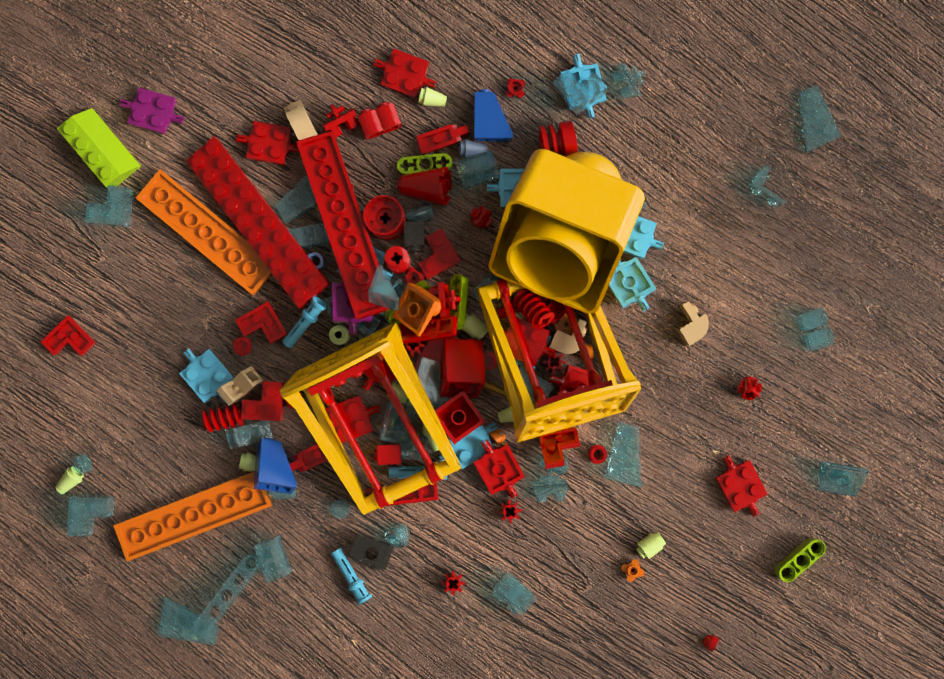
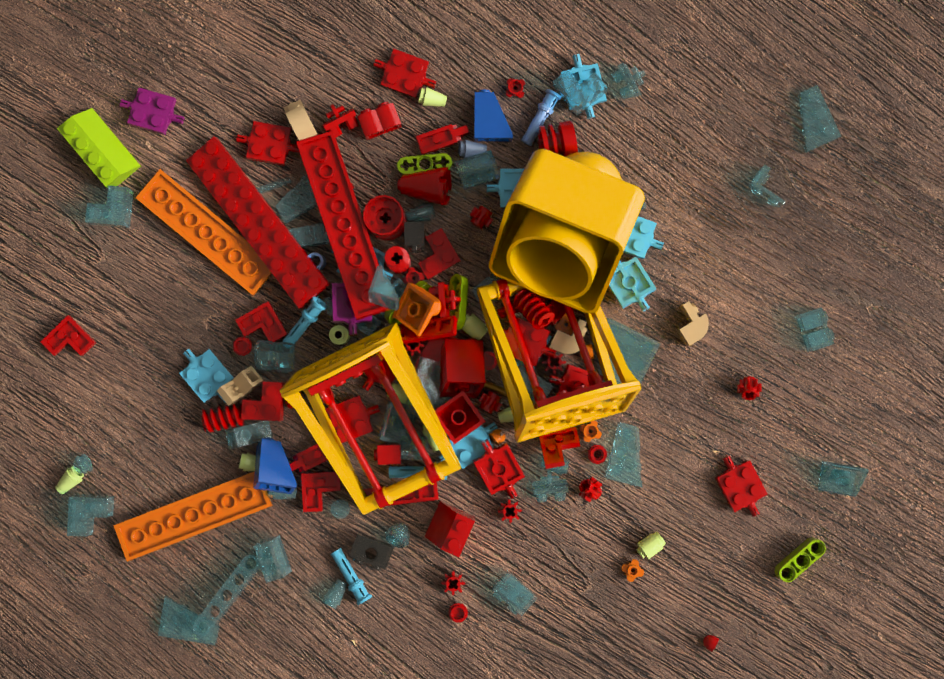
(274, 356): none -> clear light blue brick
(279, 181): none -> clear light blue piece
(312, 487): none -> red plate
(335, 594): none -> clear light blue cone
(450, 528): none -> red slope
(458, 612): none -> red plate
(490, 402): none -> red gear
(544, 109): none -> light blue pin
(590, 489): none -> red gear
(595, 431): none -> orange plate
(635, 347): none -> clear light blue plate

